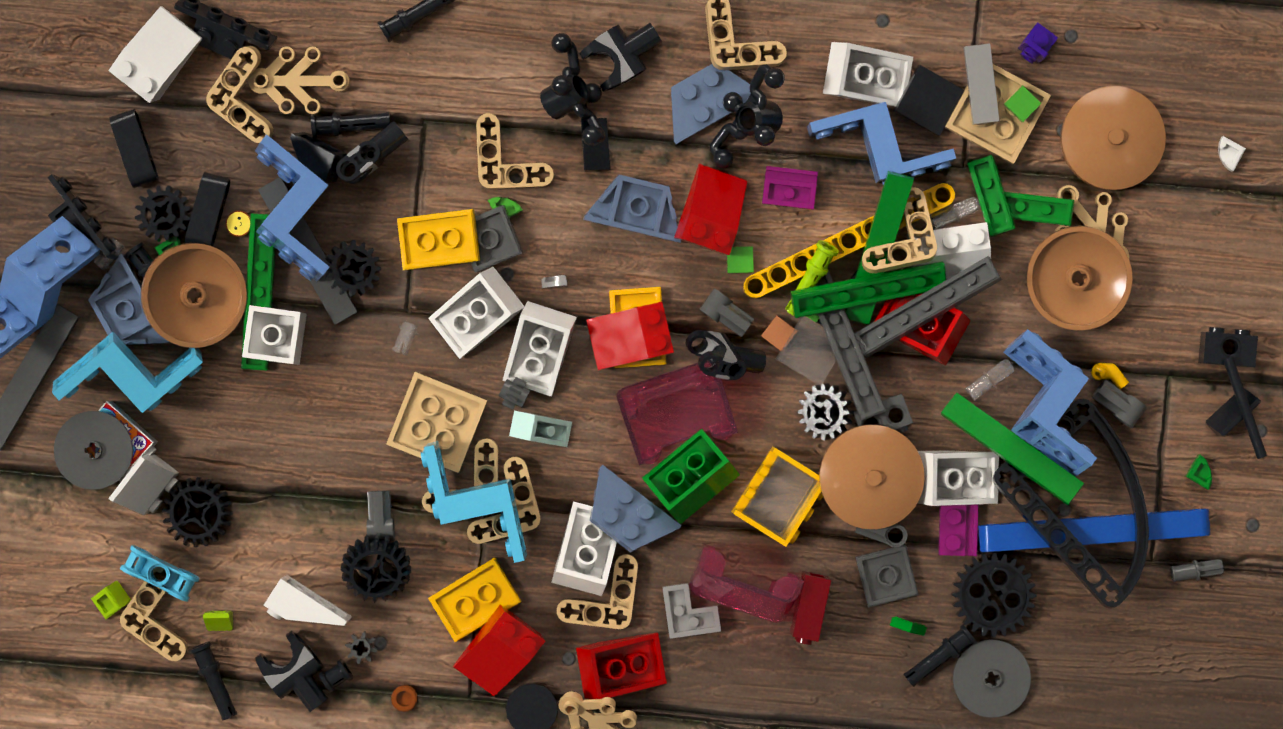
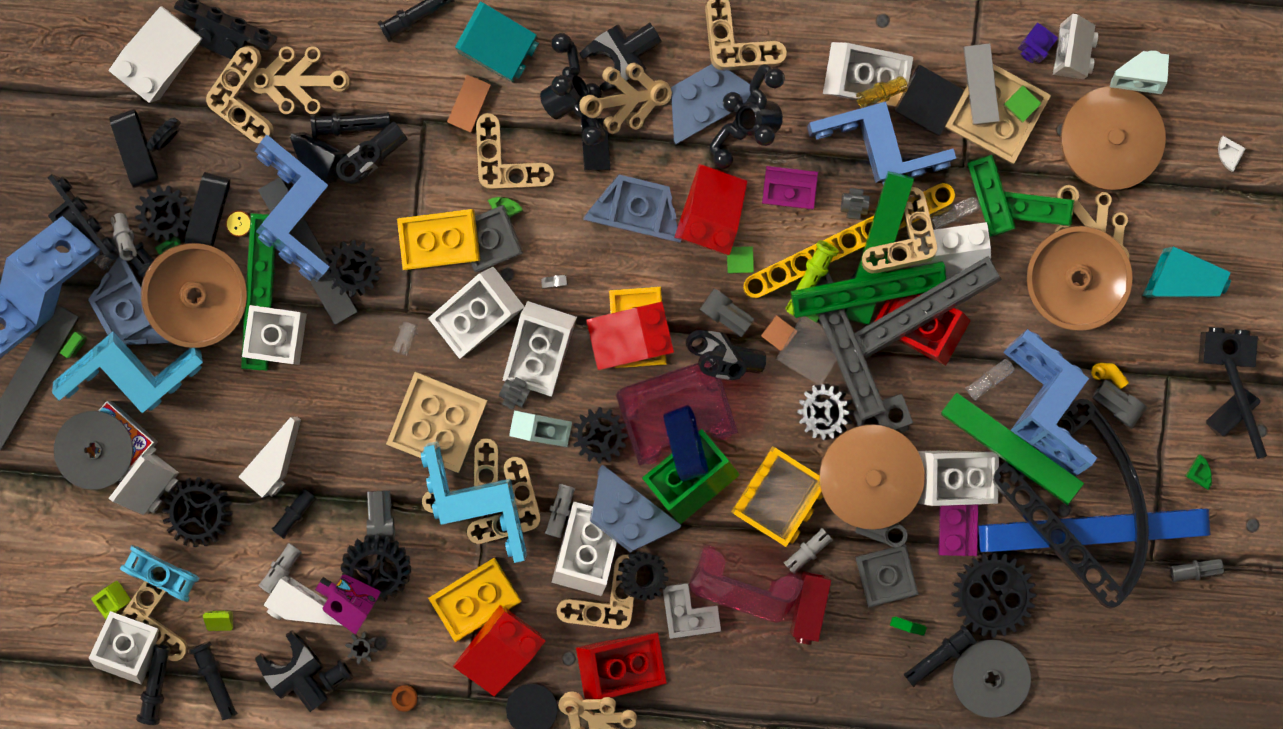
(73, 345): none -> bright green tile
(123, 236): none -> light grey pin
(124, 648): none -> white slope
(152, 696): none -> black pin
(164, 135): none -> black gear
(272, 463): none -> white slope
(280, 568): none -> light grey pin
(294, 513): none -> black pin
(348, 601): none -> magenta torso
(469, 103): none -> nougat tile
(497, 43): none -> teal slope
(560, 510): none -> light grey pin
(604, 446): none -> black gear
(628, 99): none -> tan plant
(656, 576): none -> black tyre
(685, 443): none -> clear blue beam
(808, 551): none -> light grey pin
(854, 203): none -> dark grey gear
(881, 92): none -> clear yellow pin
(1075, 48): none -> white slope
(1143, 73): none -> light aqua slope
(1185, 276): none -> teal slope

